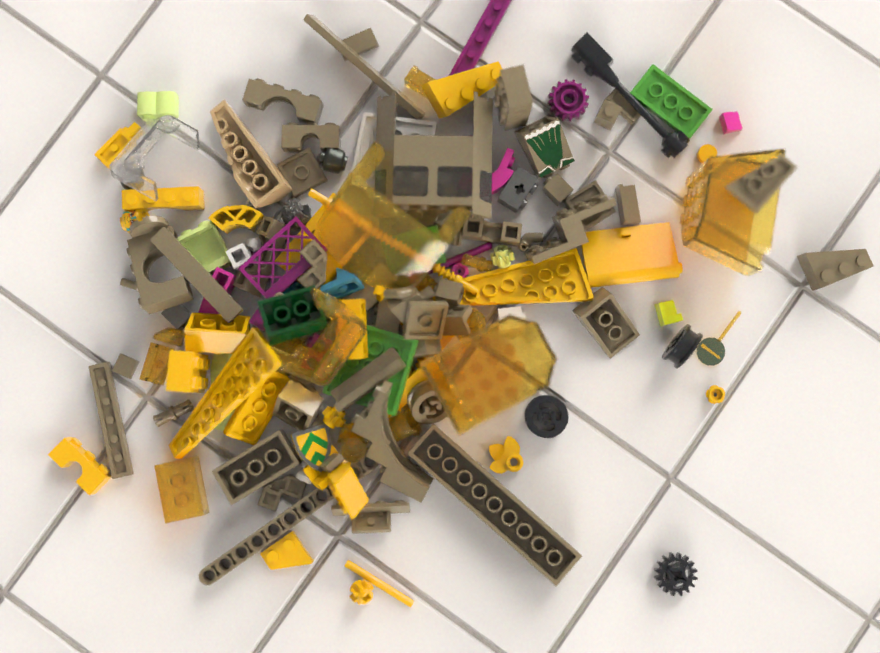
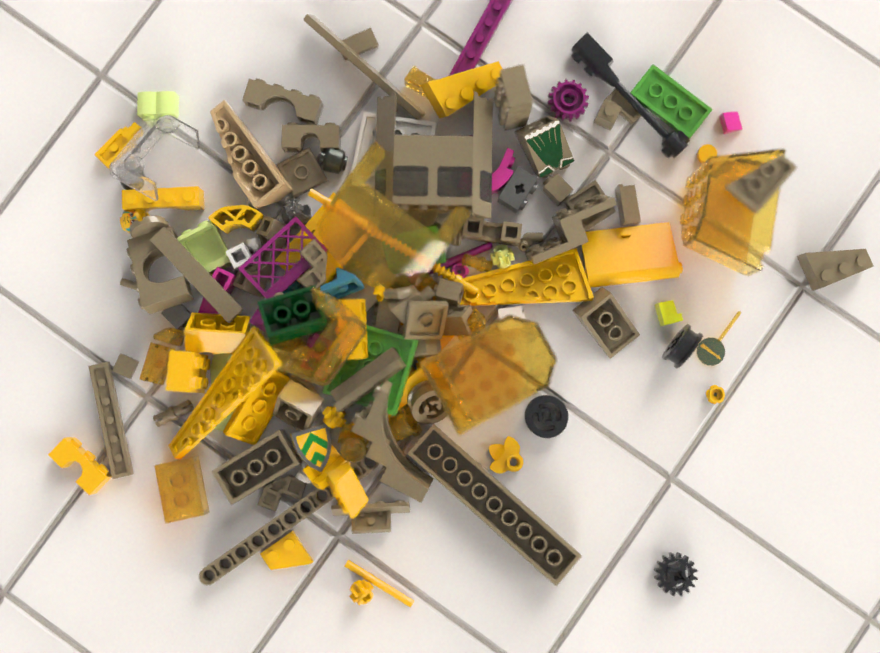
(331, 462): dark tan tile -> none

